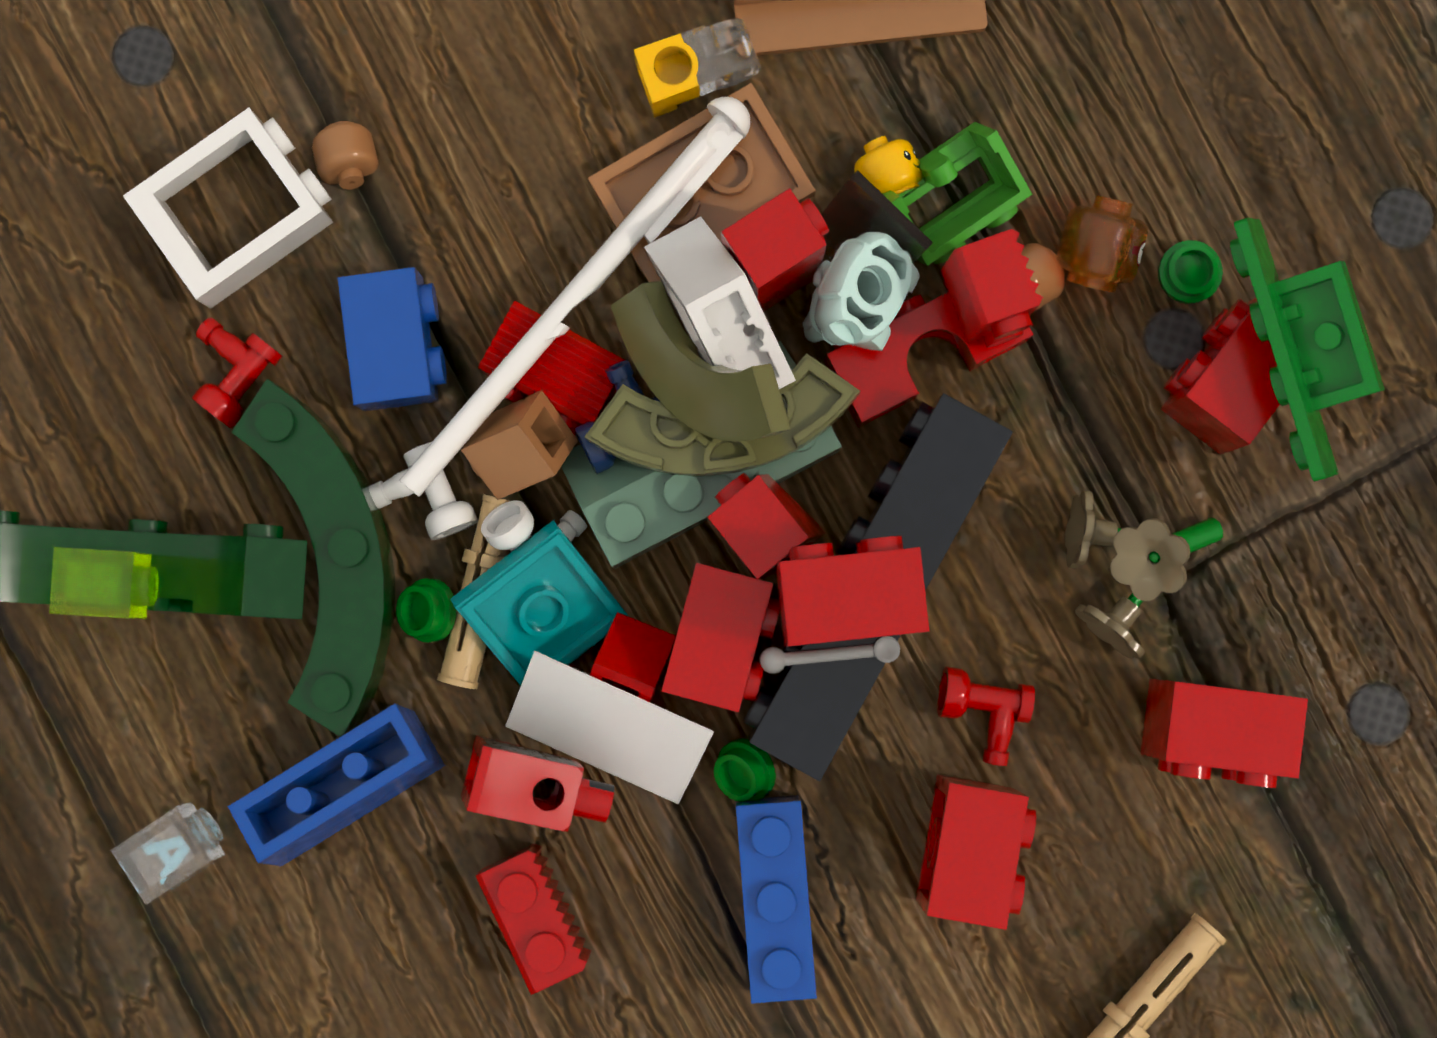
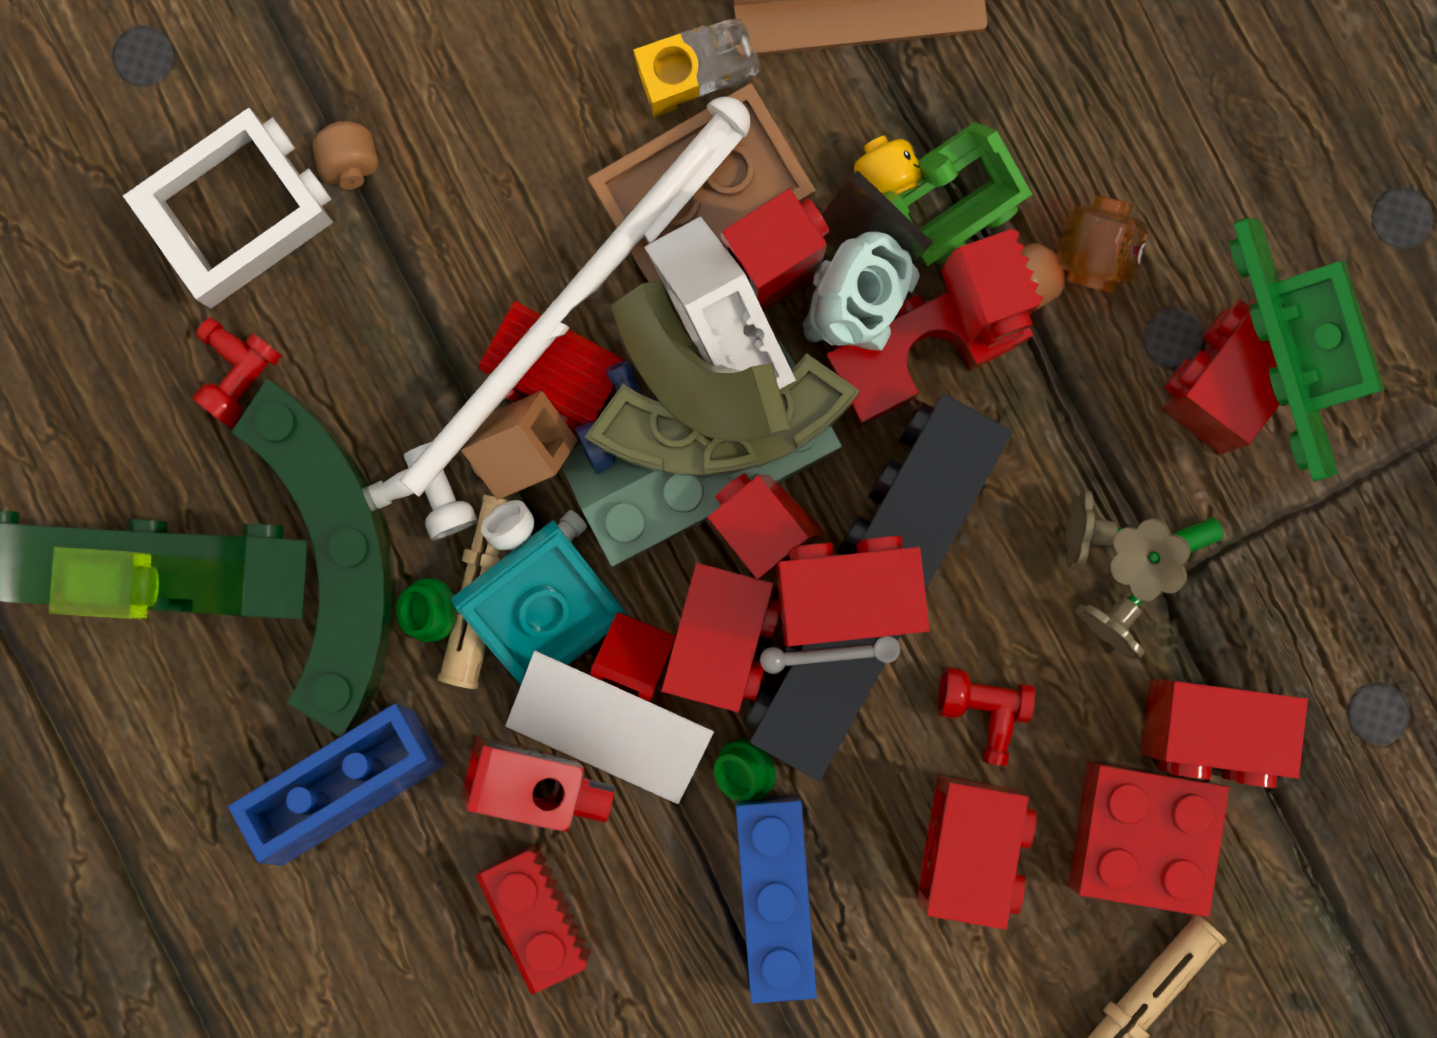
(170, 851): clear brick -> none
(390, 339): blue brick -> none
(1148, 839): none -> red brick
(1190, 272): green plate -> none

